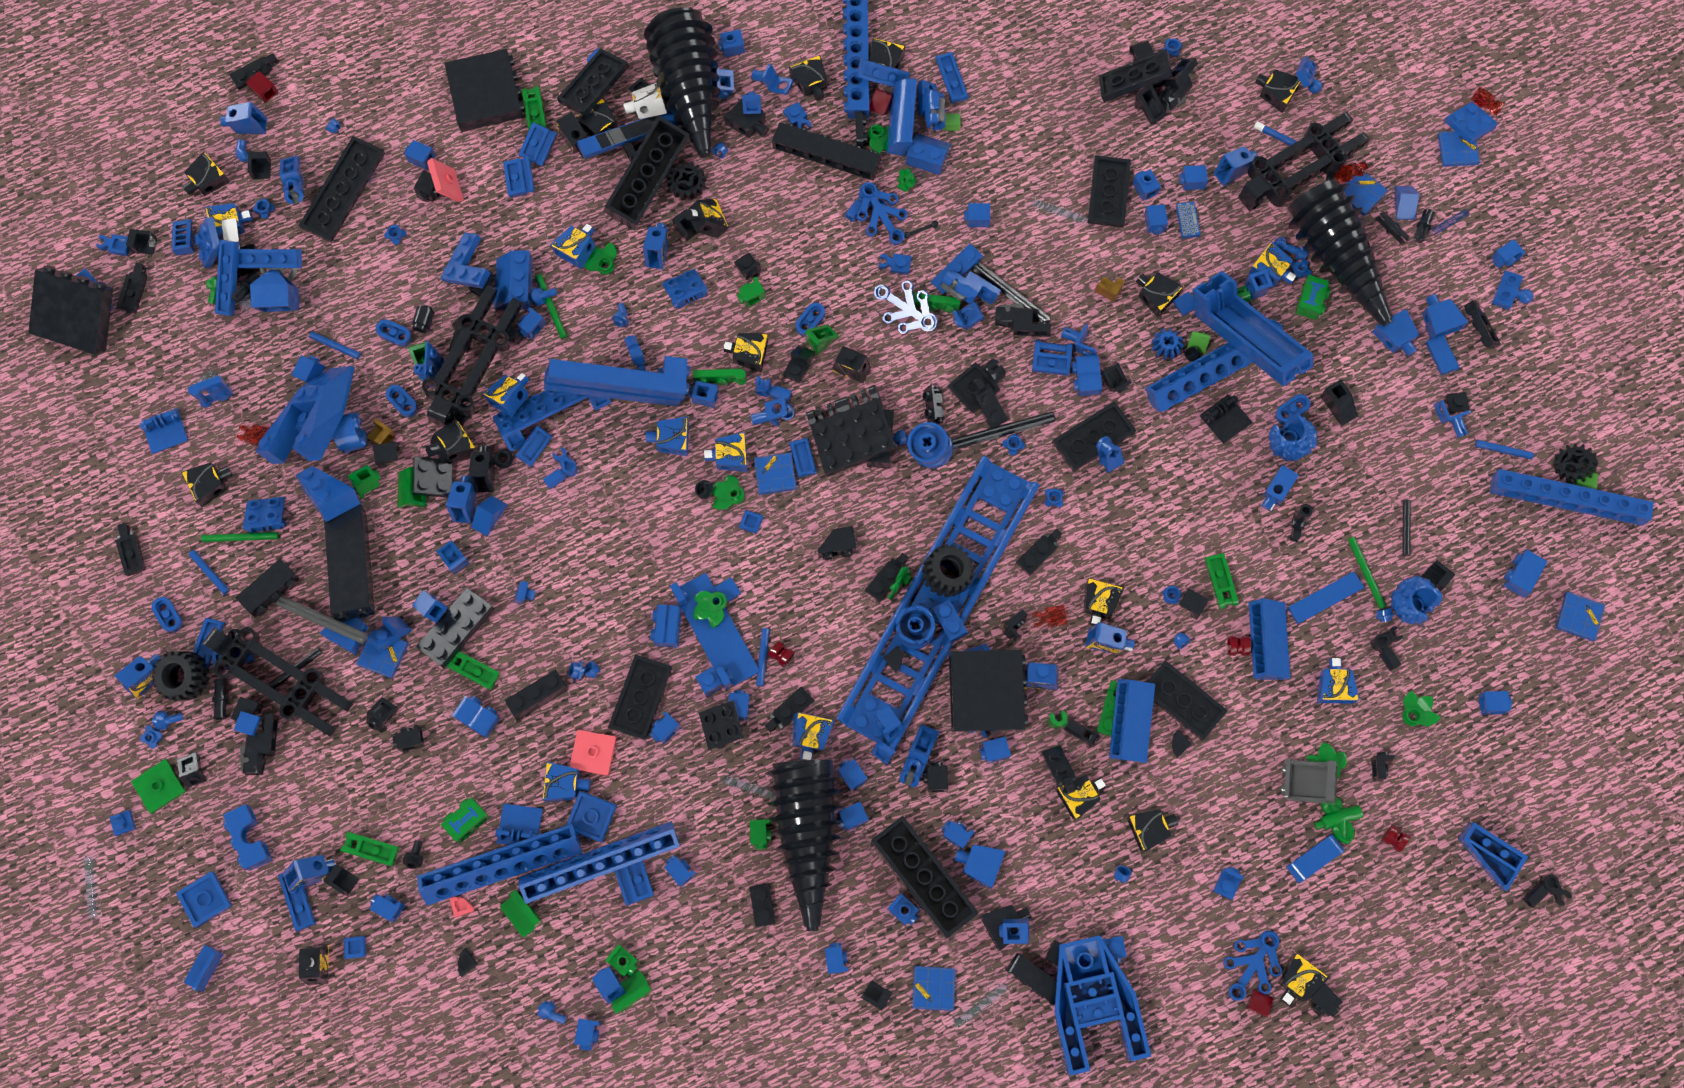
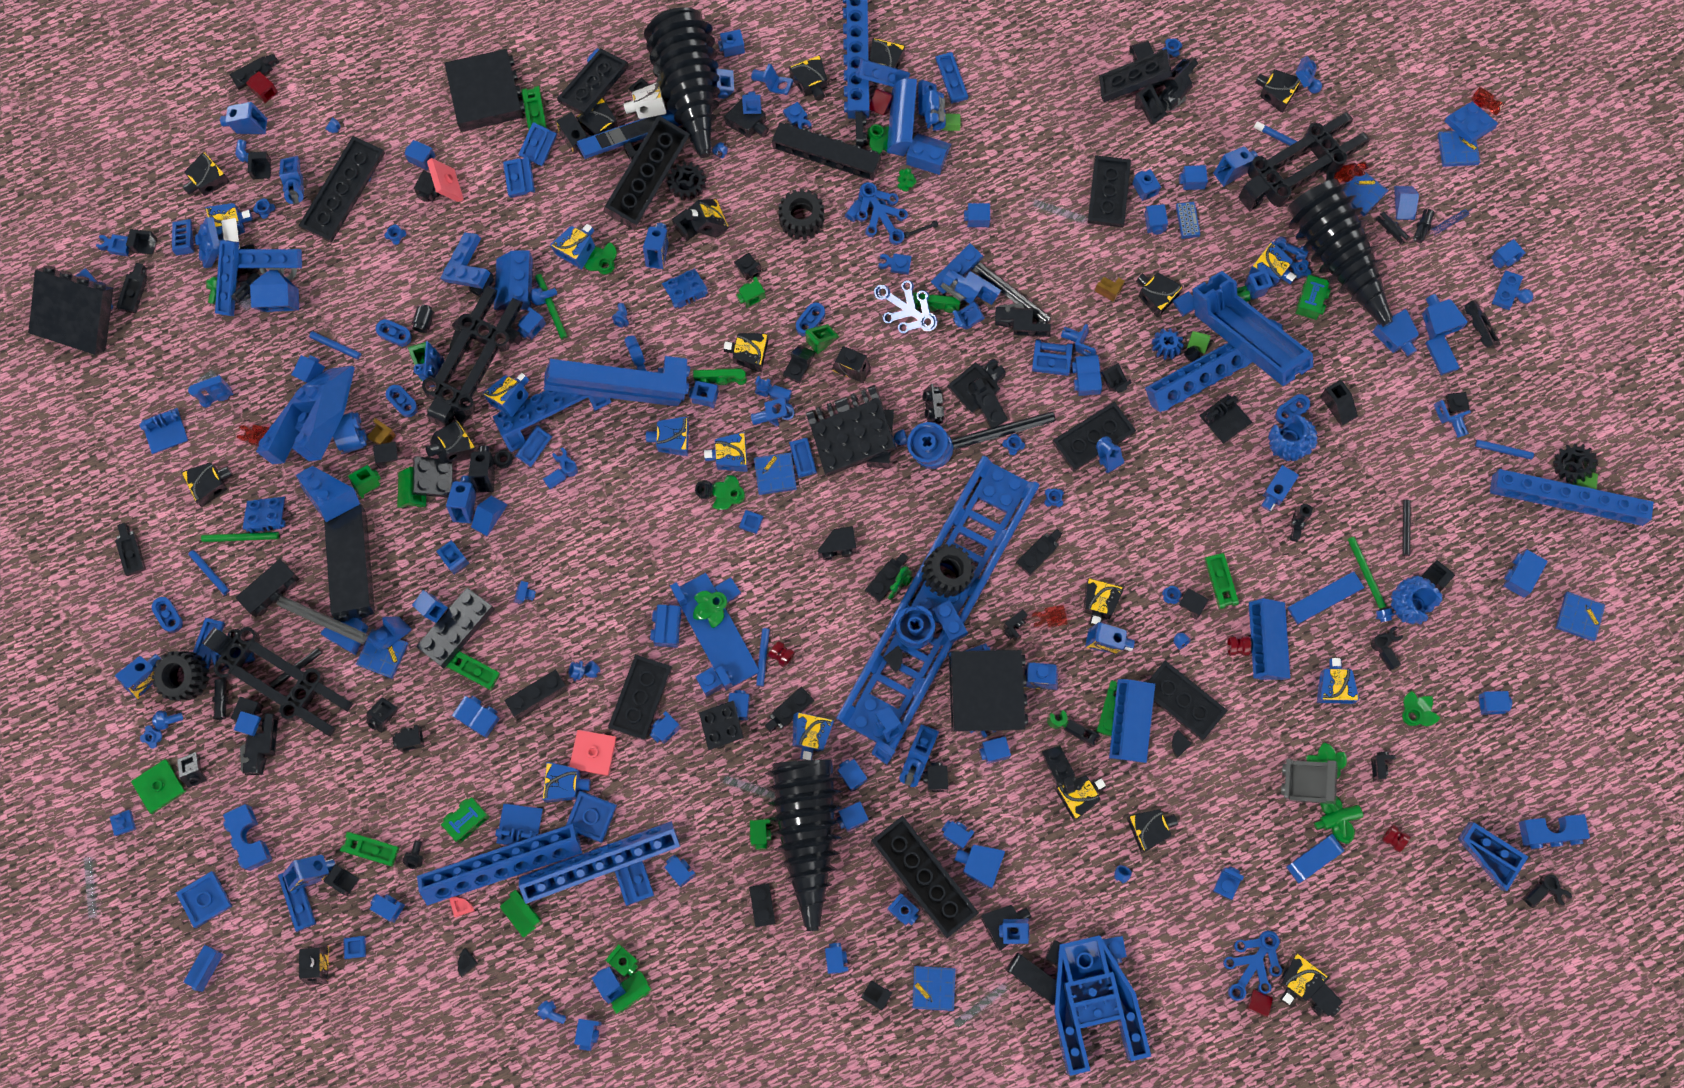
(801, 227): none -> black tyre
(1572, 830): none -> blue arch

